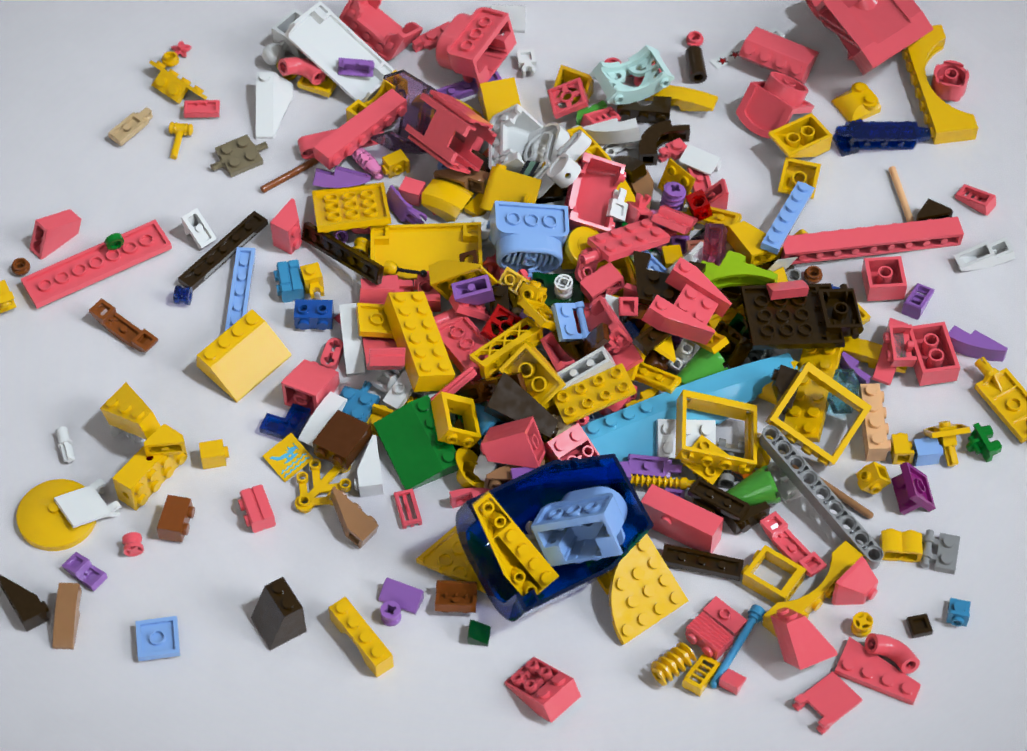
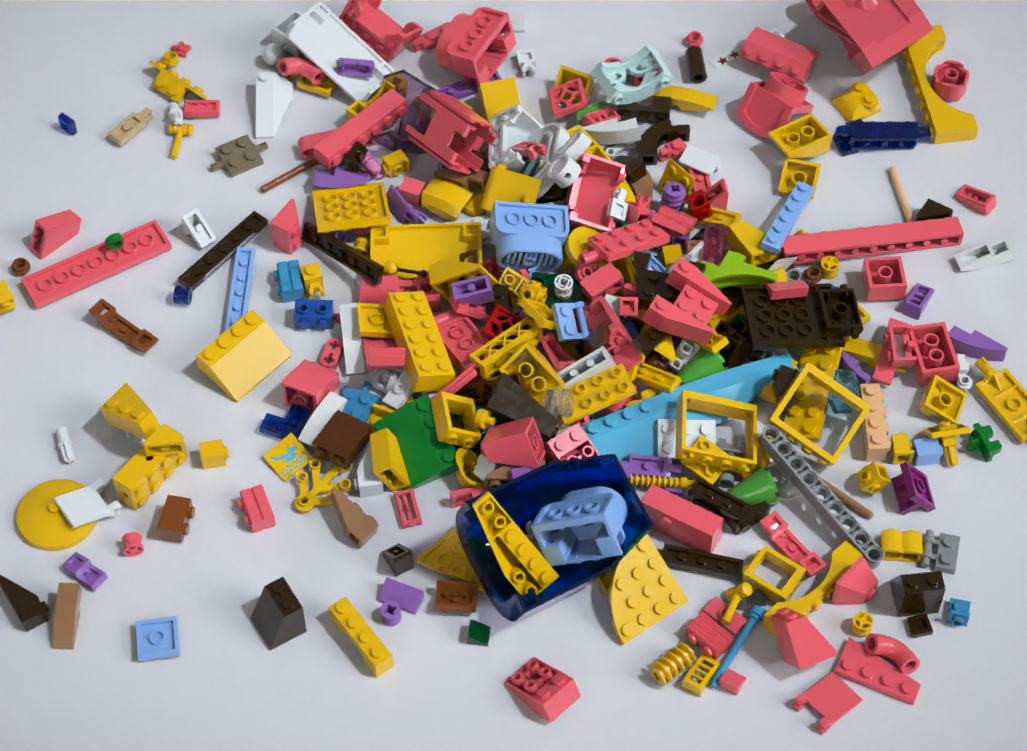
(67, 124): none -> clear blue tile
(175, 113): none -> white axle
(355, 156): none -> dark brown bracket
(388, 460): none -> yellow slope
(399, 559): none -> dark brown slope
(483, 419): none -> yellow tile
(529, 149): none -> coral hinge
(559, 402): none -> clear brick
(734, 595): none -> yellow piece
(756, 598): none -> pearl dark grey slope
(827, 263): none -> yellow wheel
(918, 593): none -> dark brown slope
(942, 400): none -> yellow slope
(963, 381): none -> white plate

